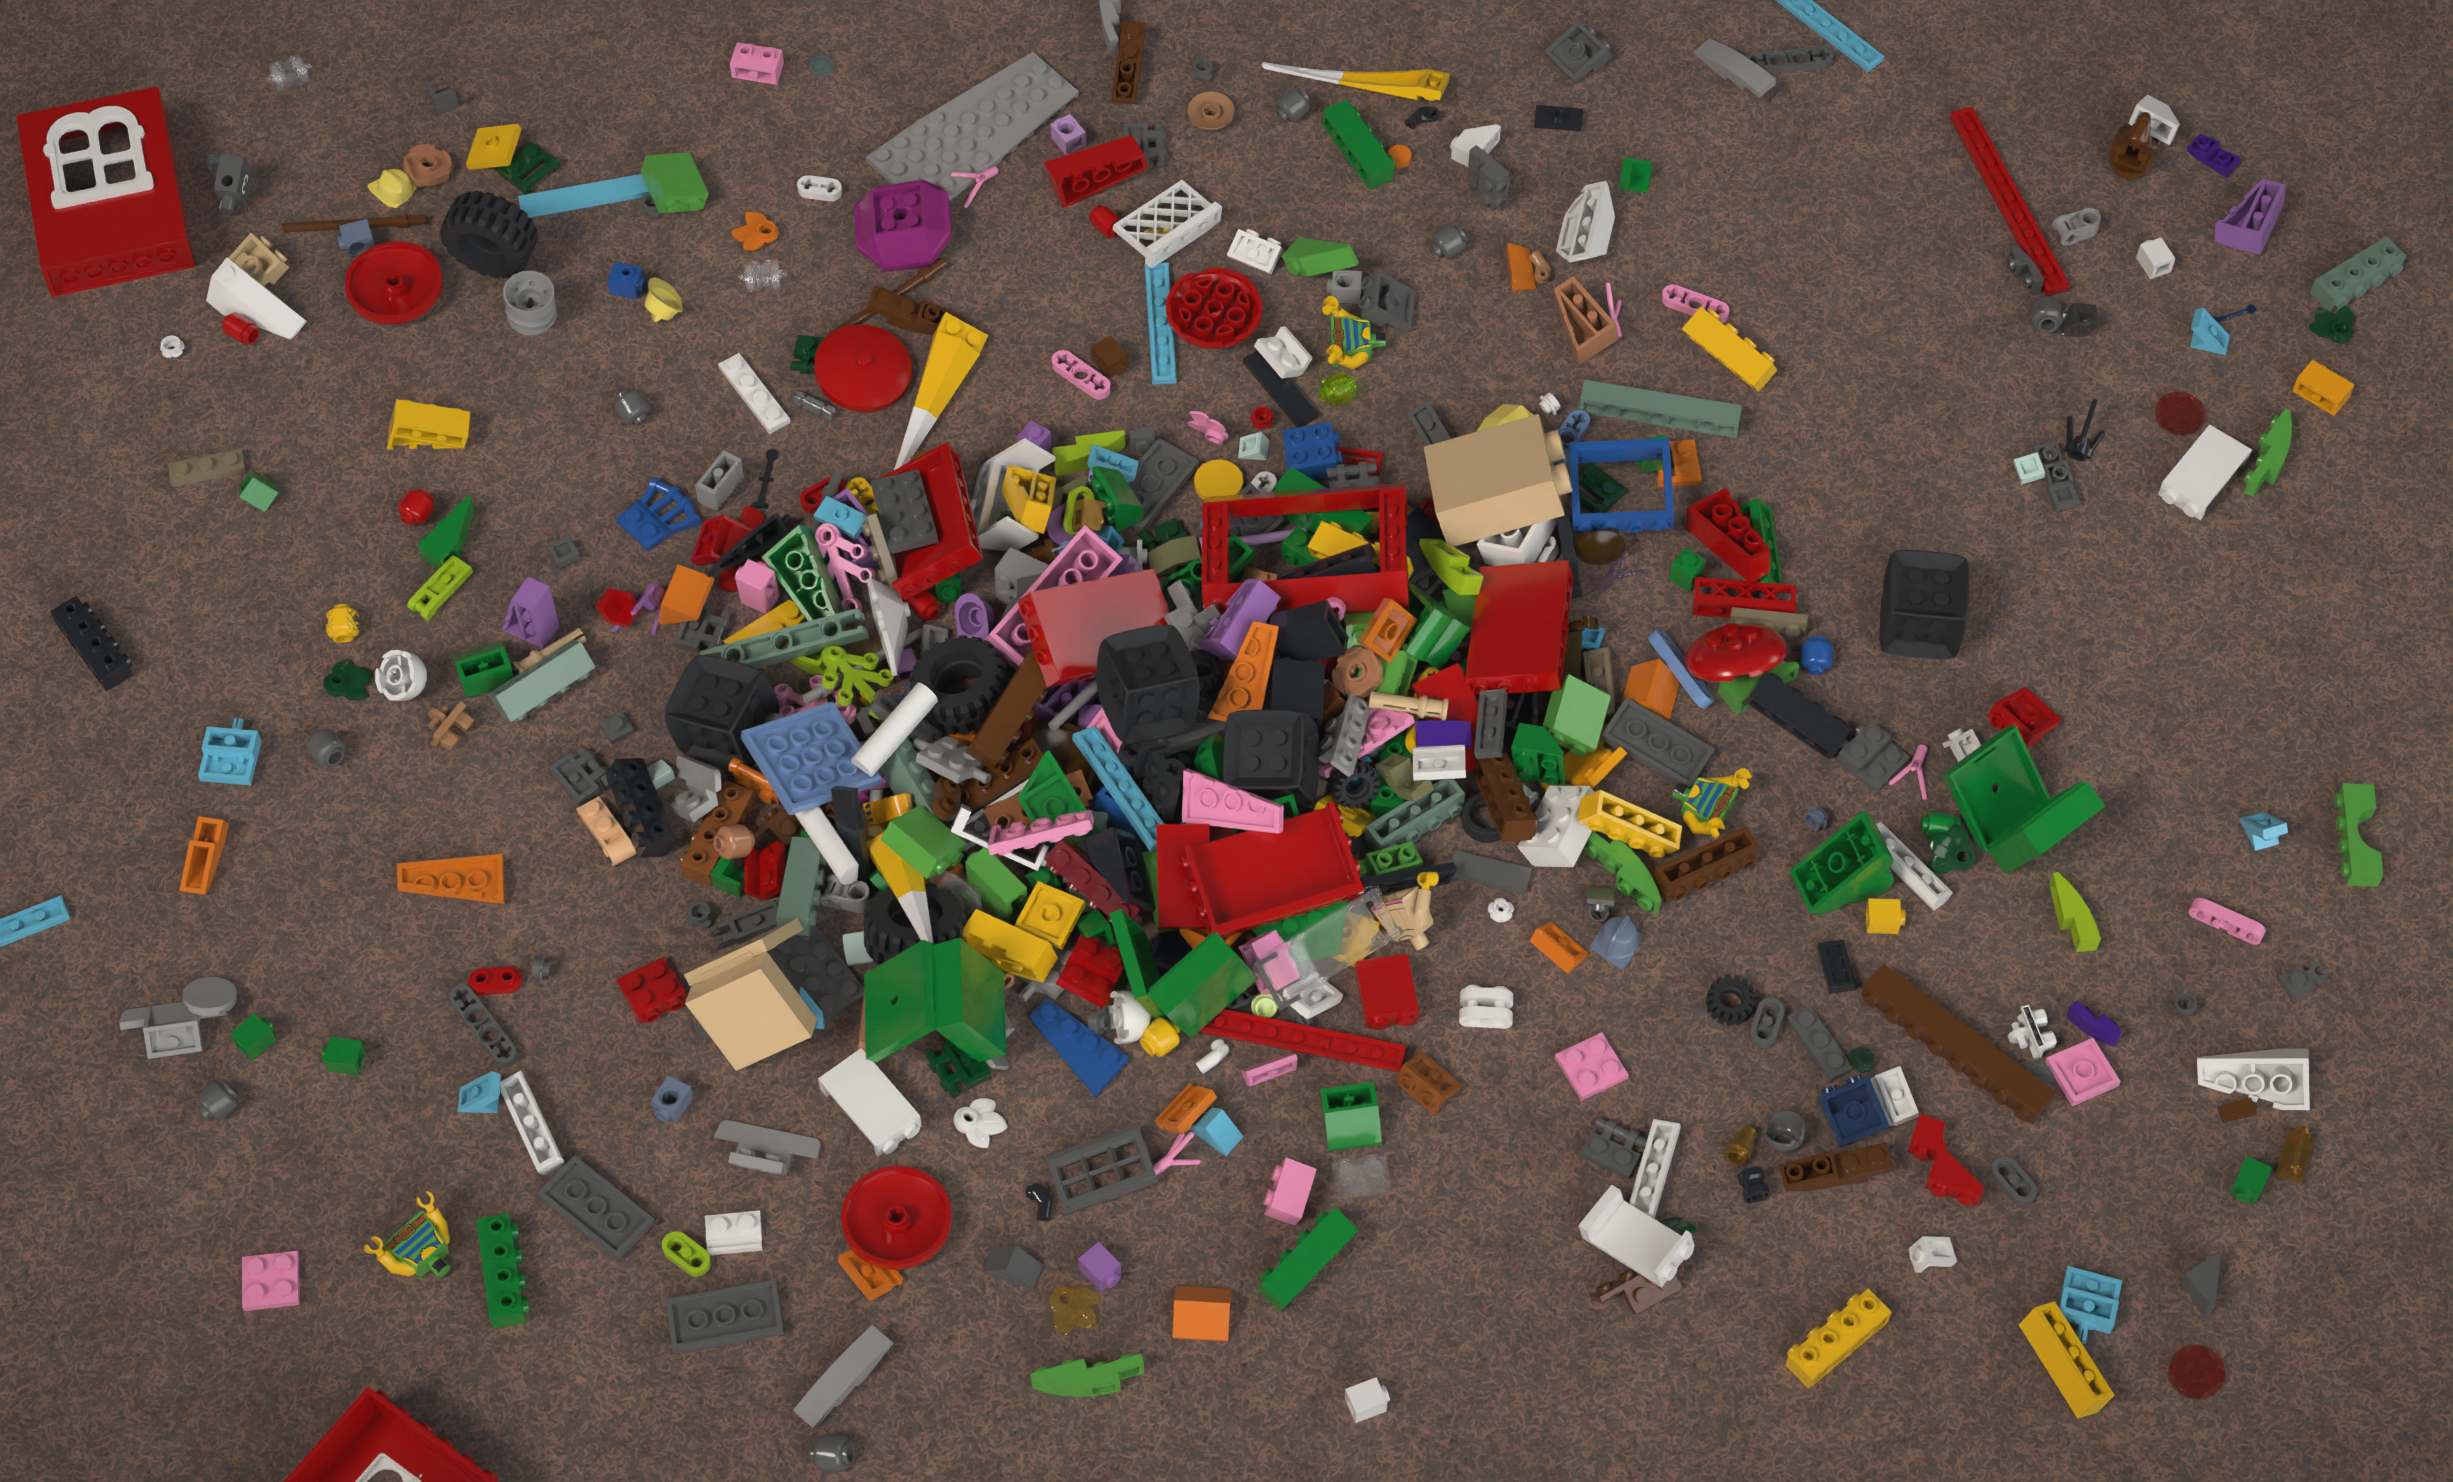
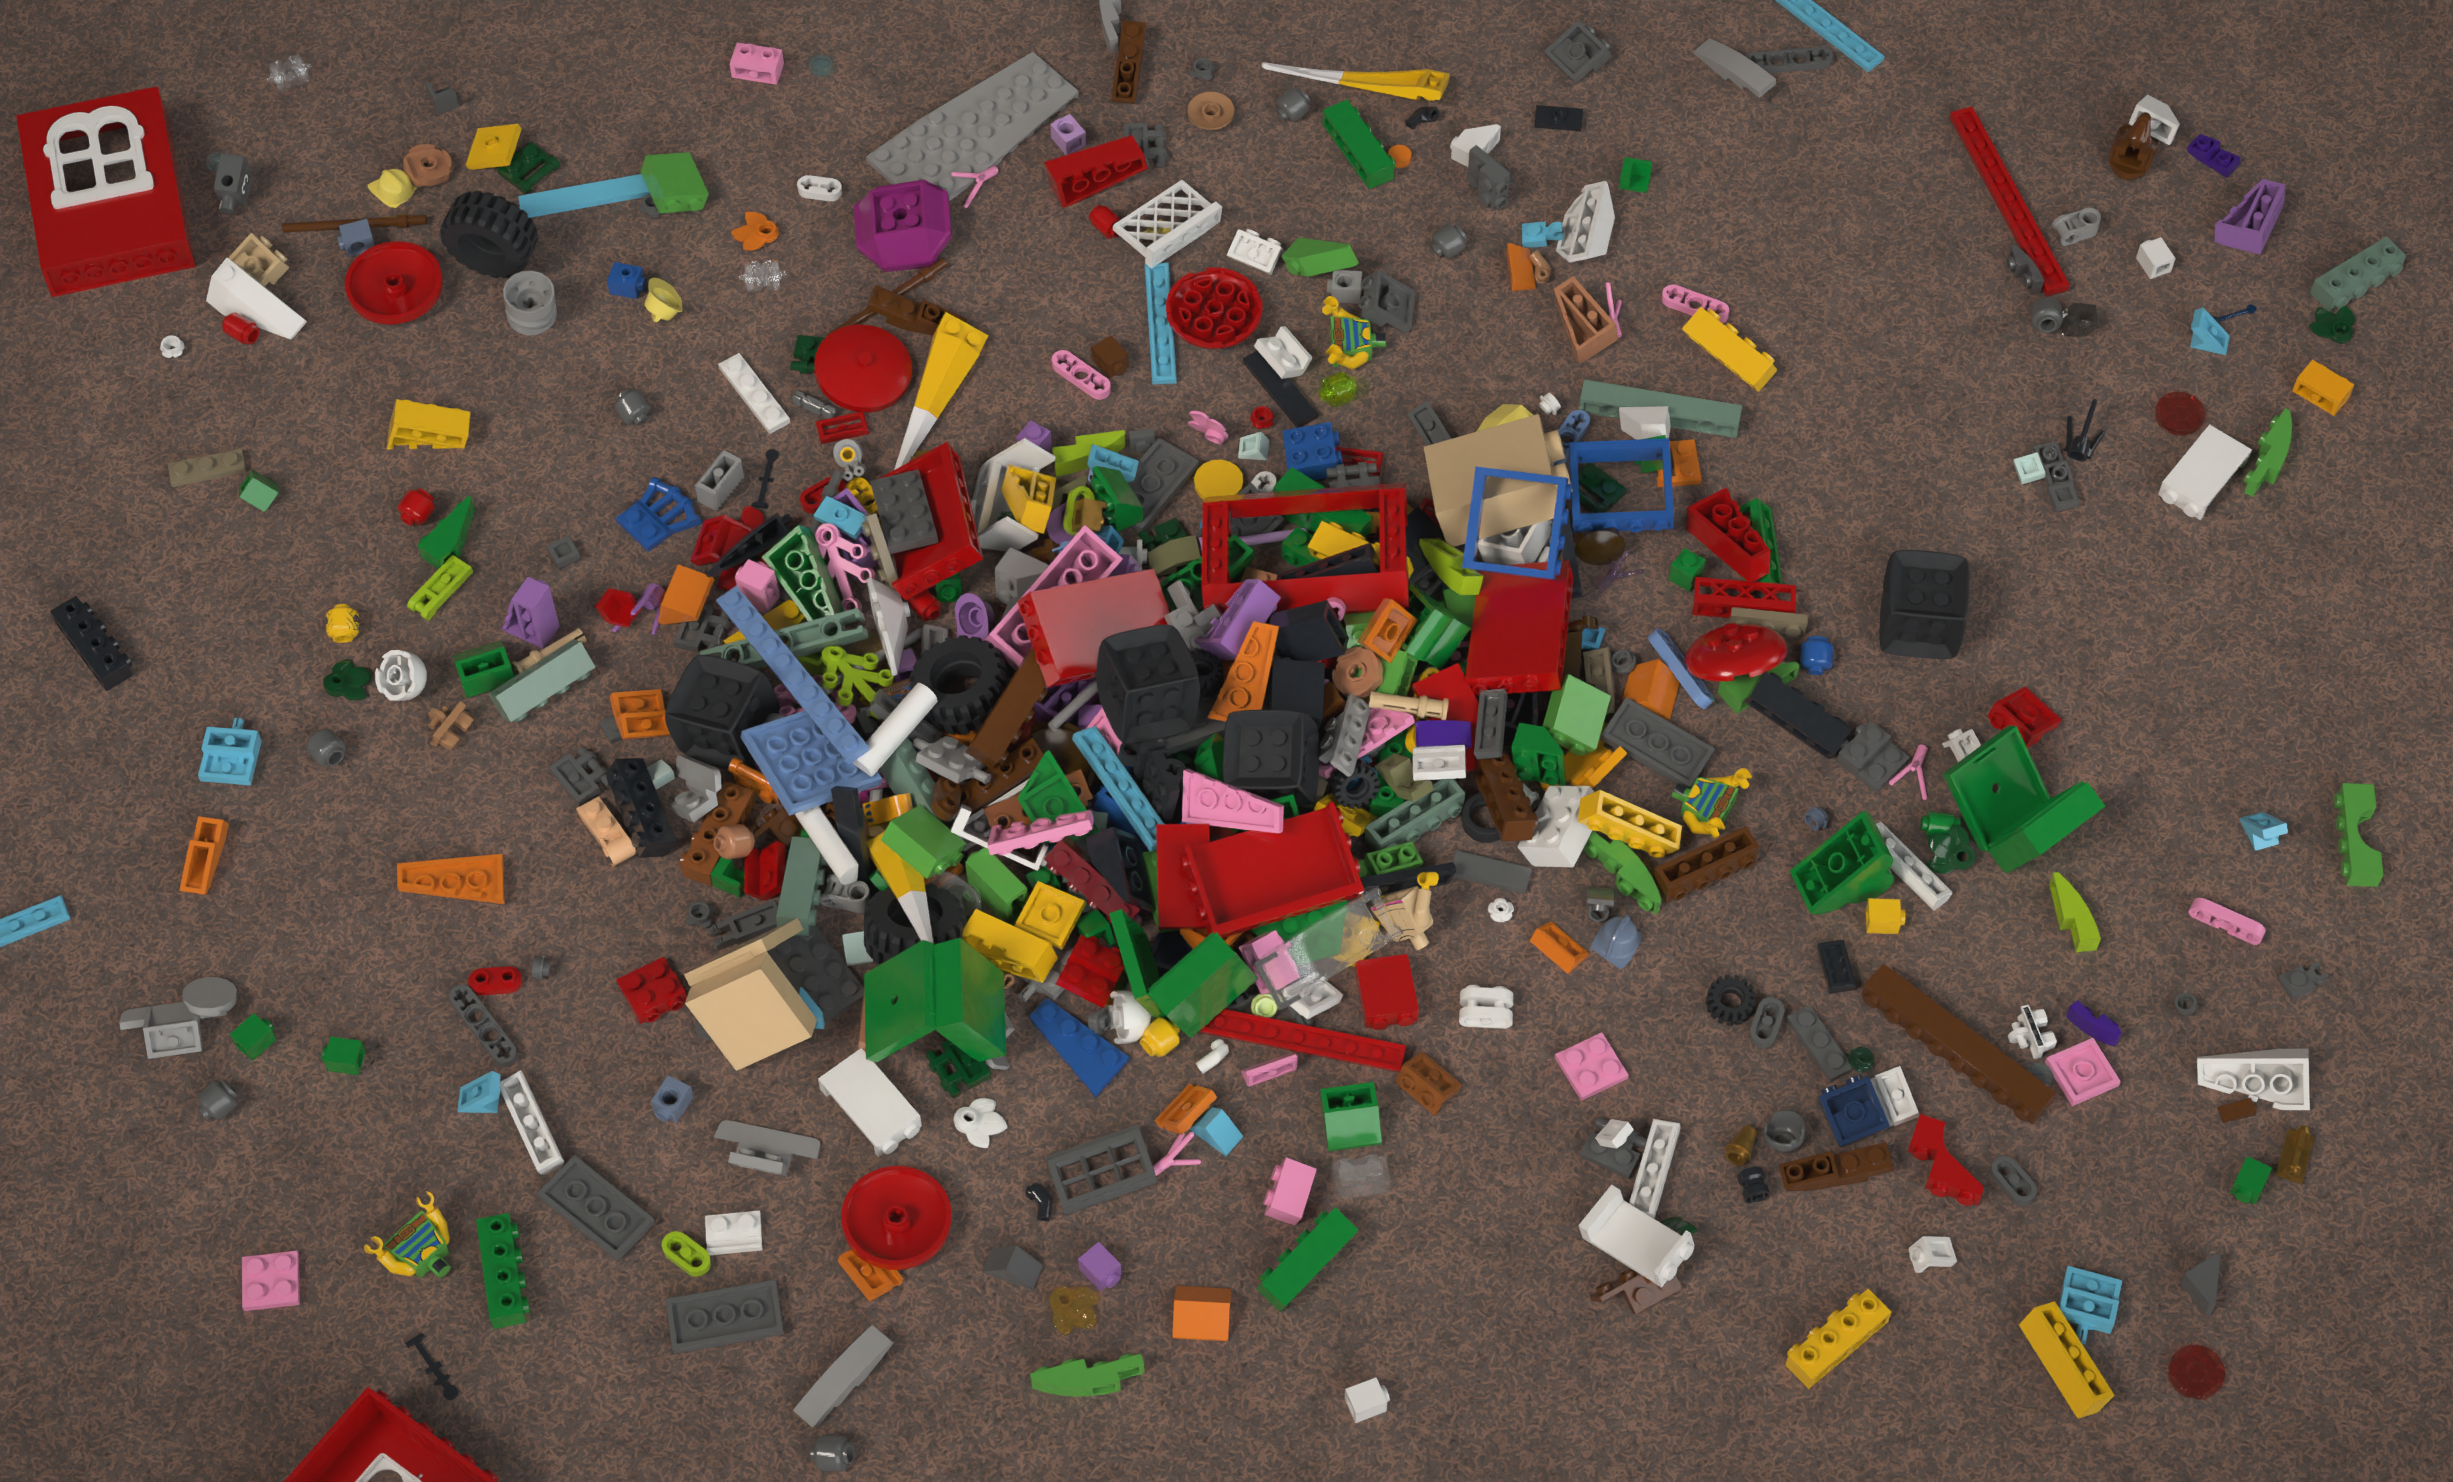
(449, 1392): none -> black piece
(639, 714): none -> orange slope
(793, 675): none -> medium blue plate
(842, 431): none -> red tile
(848, 455): none -> light grey piece
(1475, 515): none -> blue window
(1538, 233): none -> medium azure plate
(1614, 1133): none -> white plate
(1620, 657): none -> dark grey plate
(1645, 421): none -> white slope

